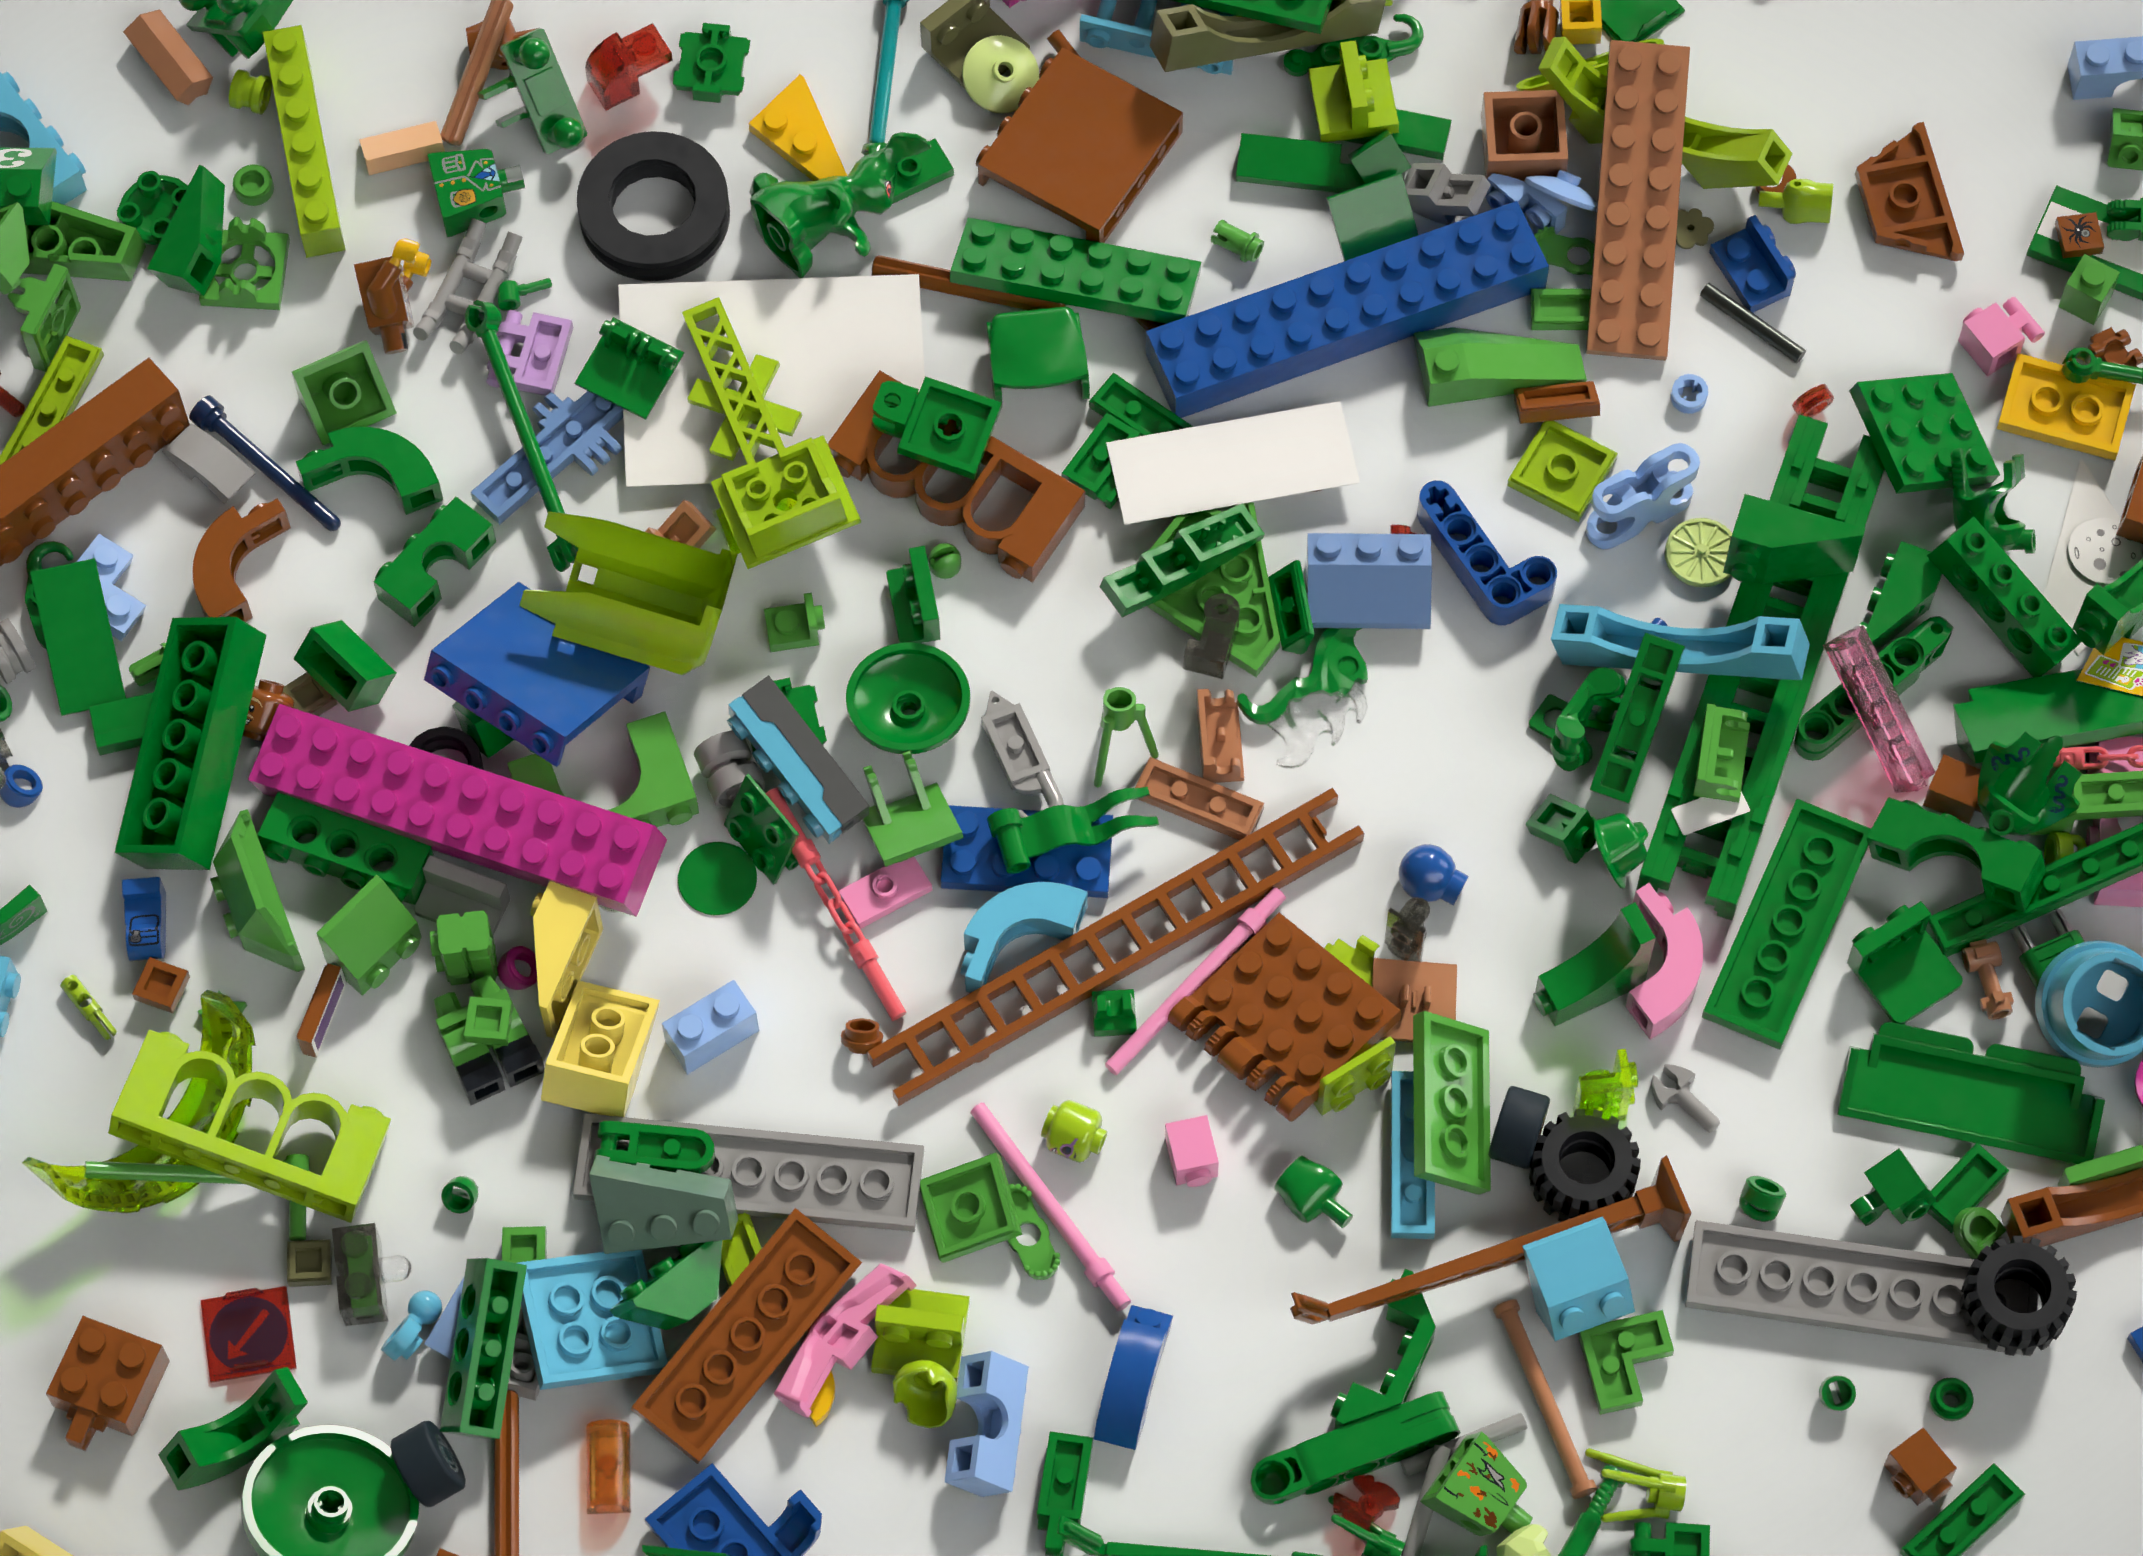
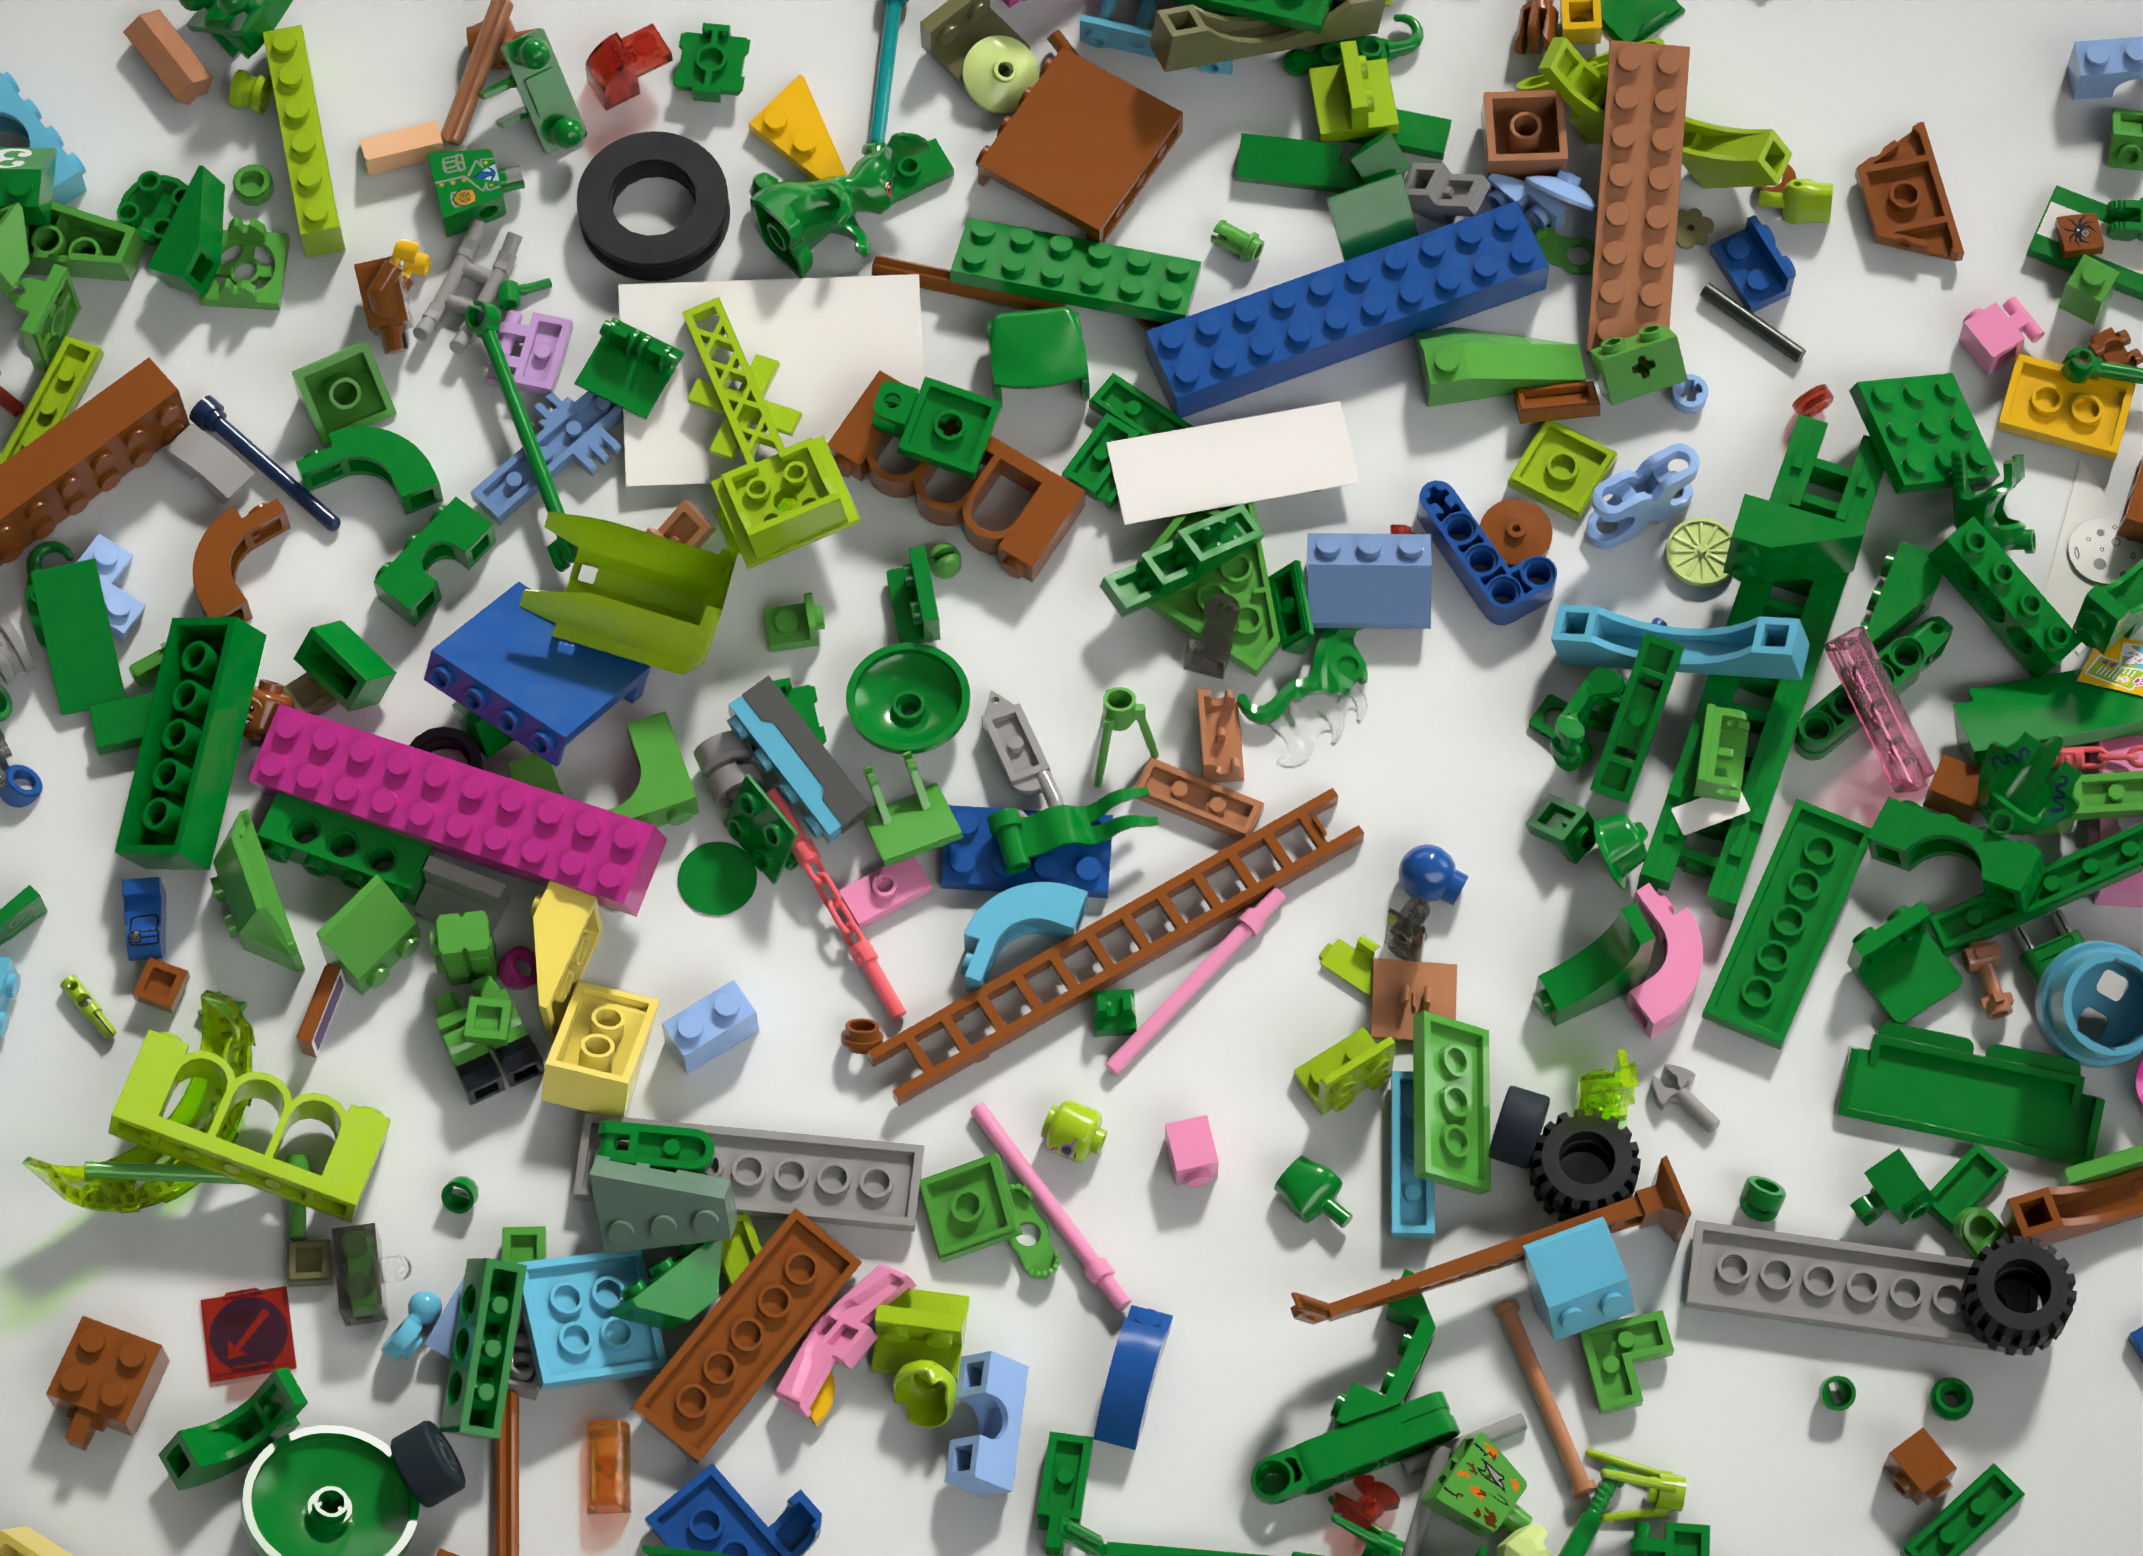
(1286, 1013): dark orange hinge -> none
(1517, 530): none -> dark orange piece
(1559, 309): bright green tile -> none
(1657, 369): none -> bright green brick
(2061, 844): lime tile -> none

